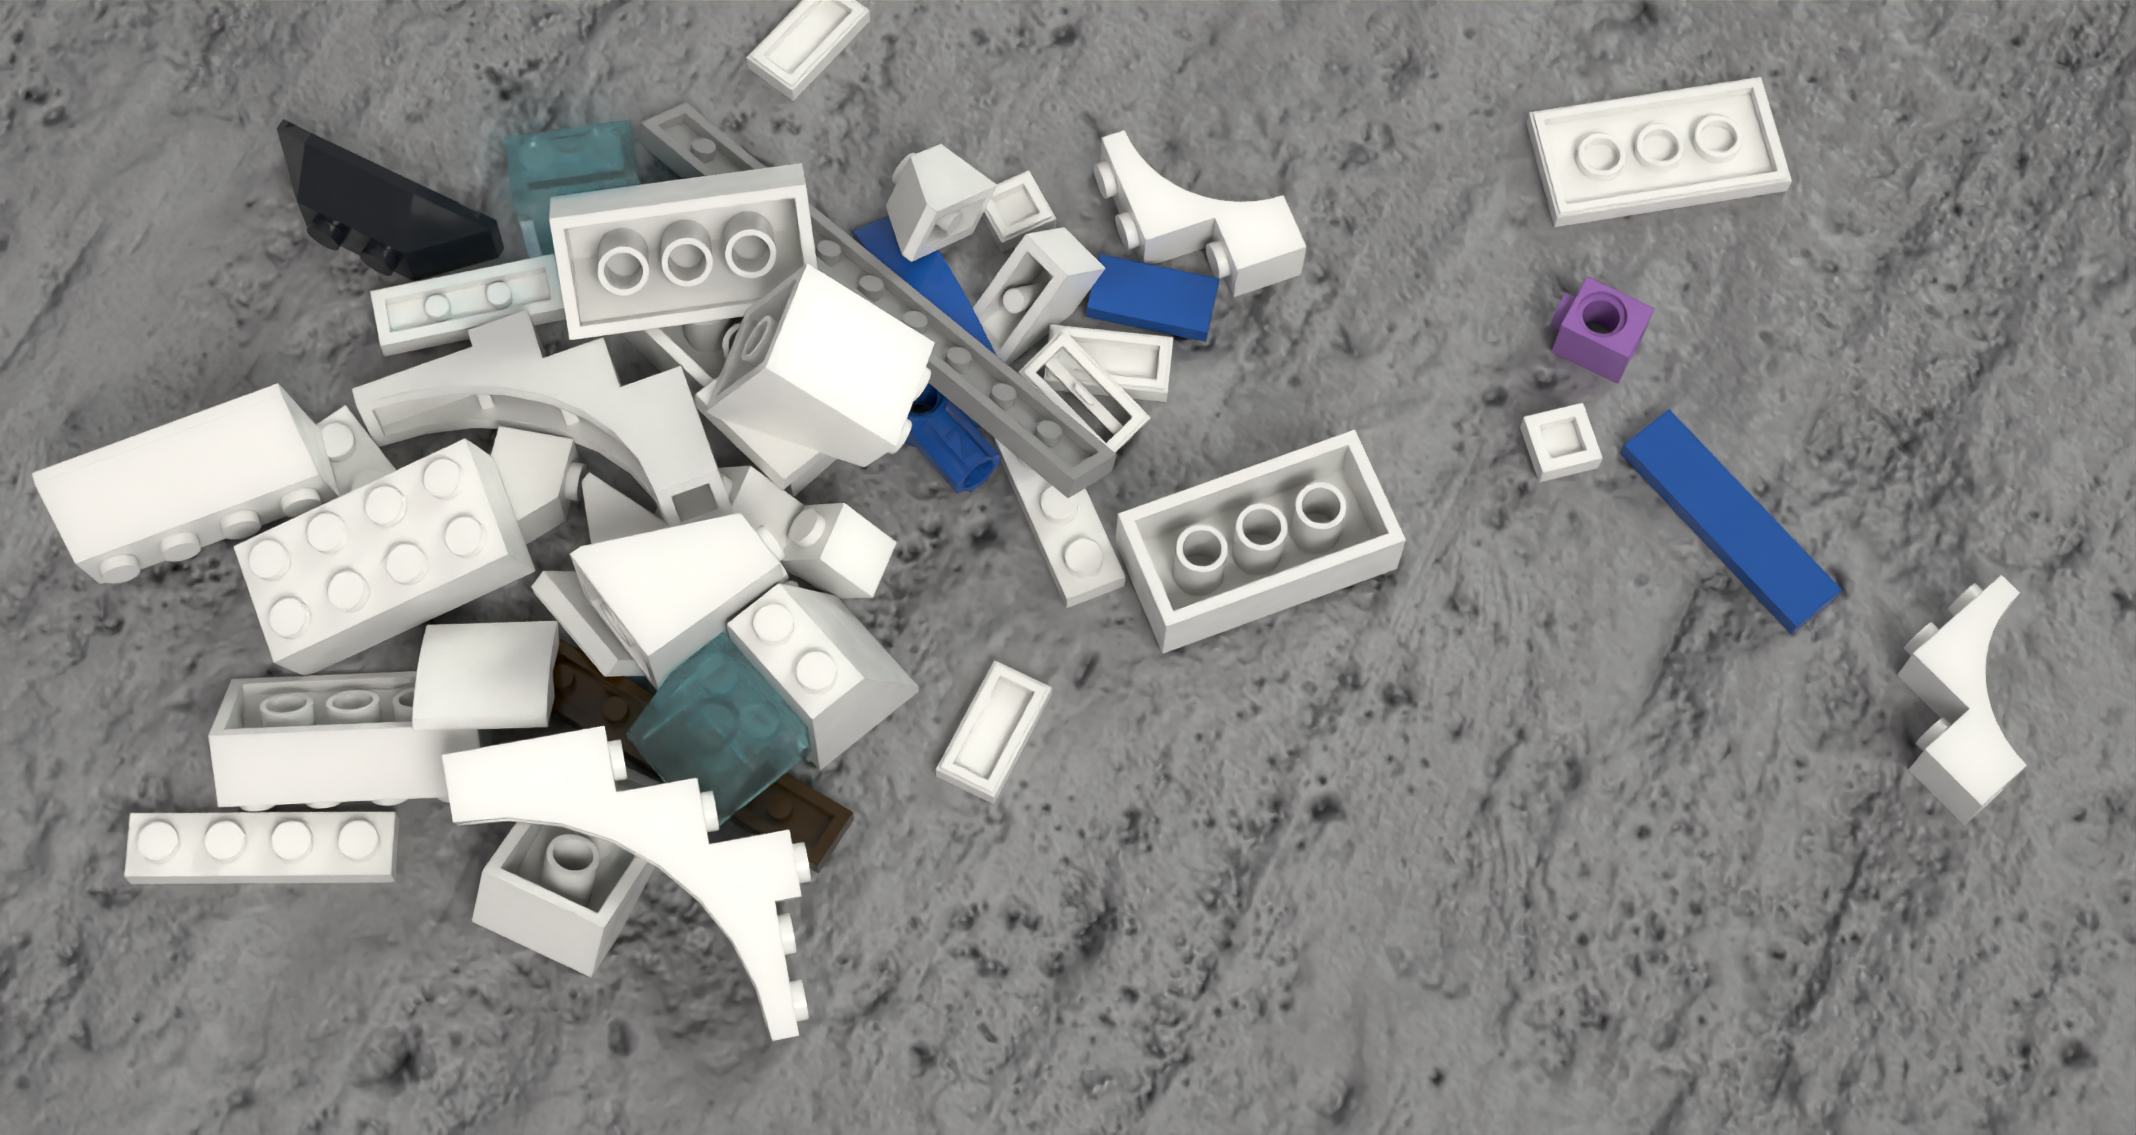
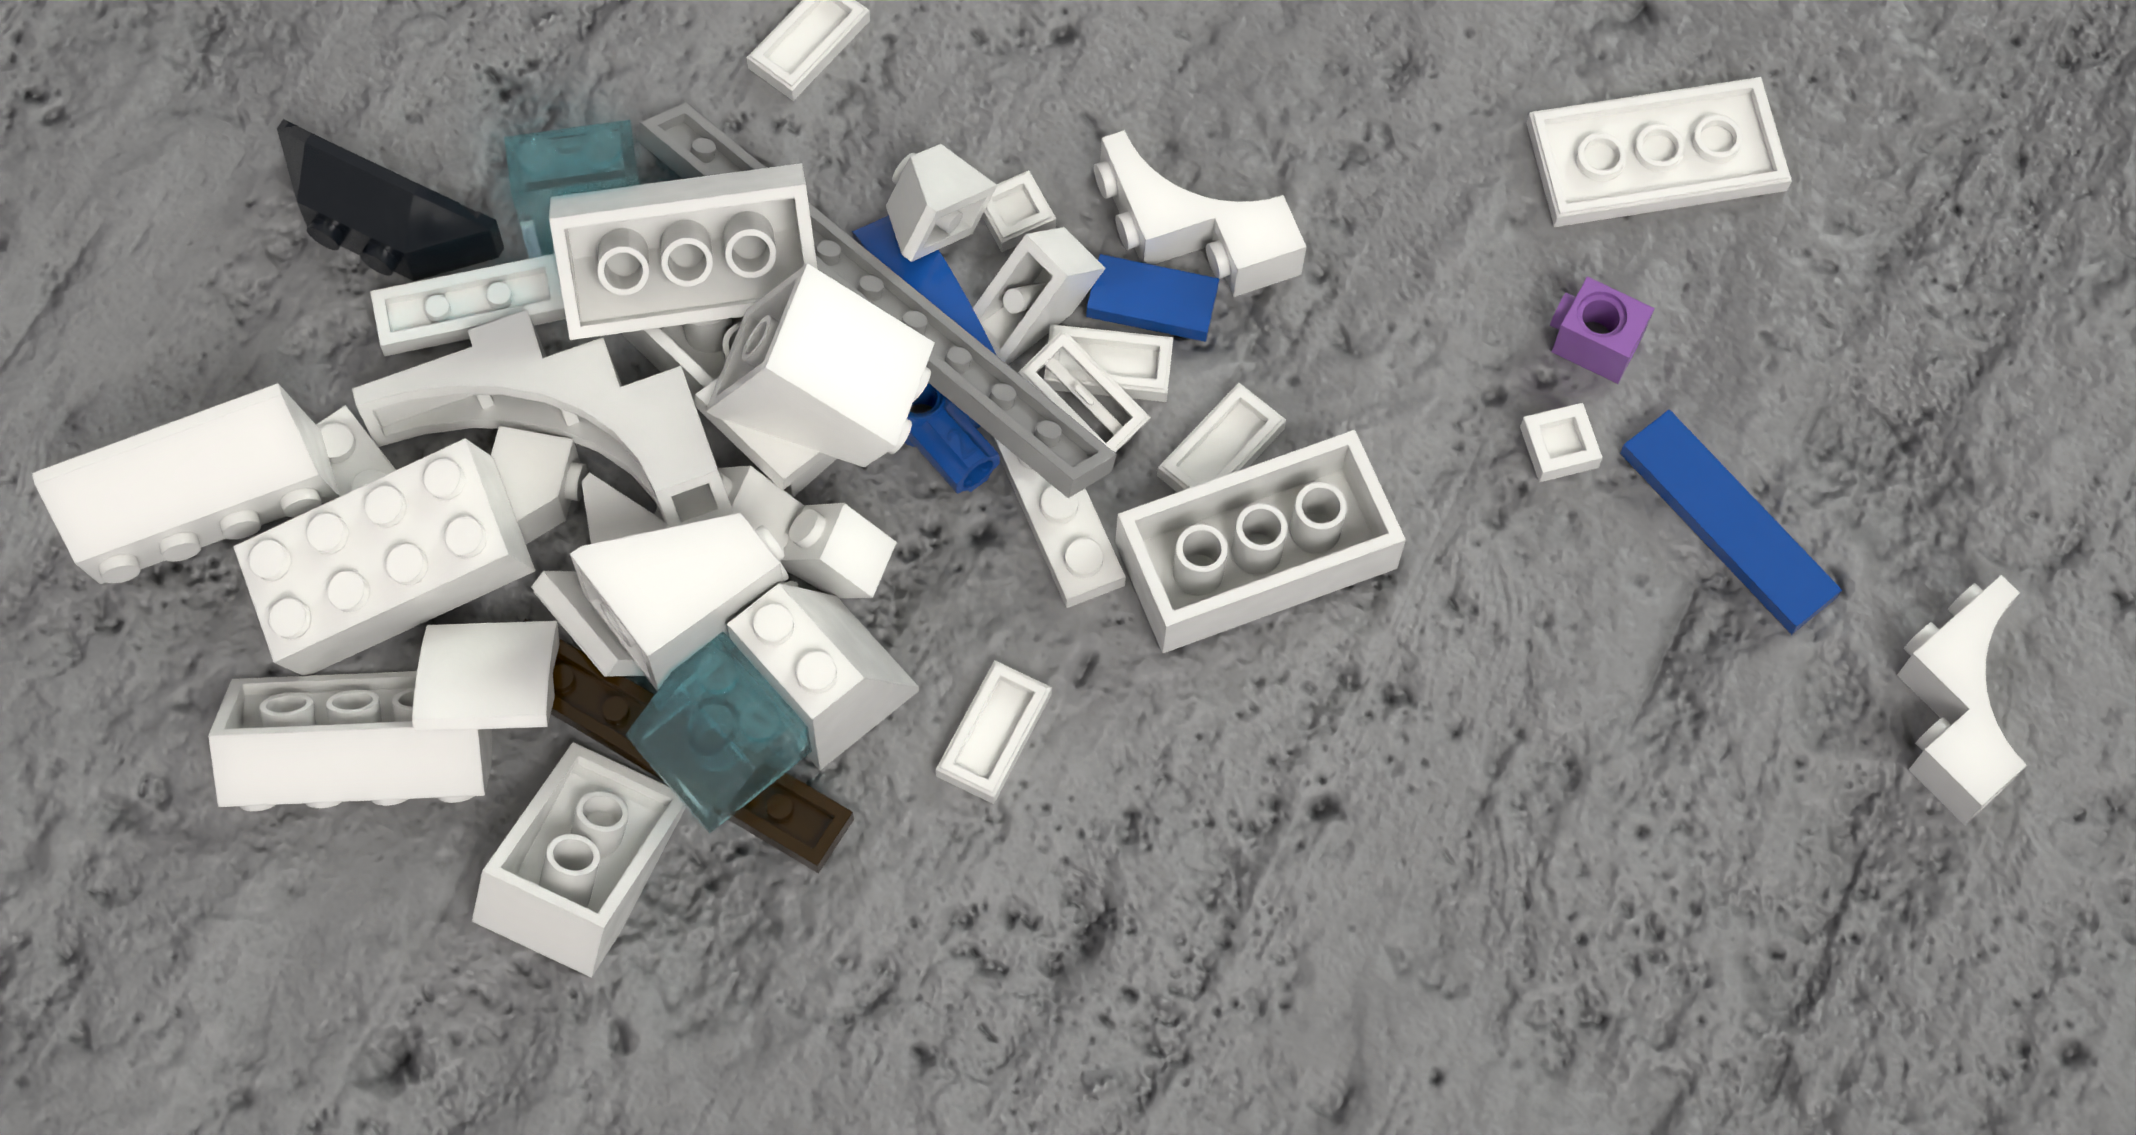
(262, 847): white plate -> none
(571, 785): white arch -> none
(1223, 441): none -> white tile

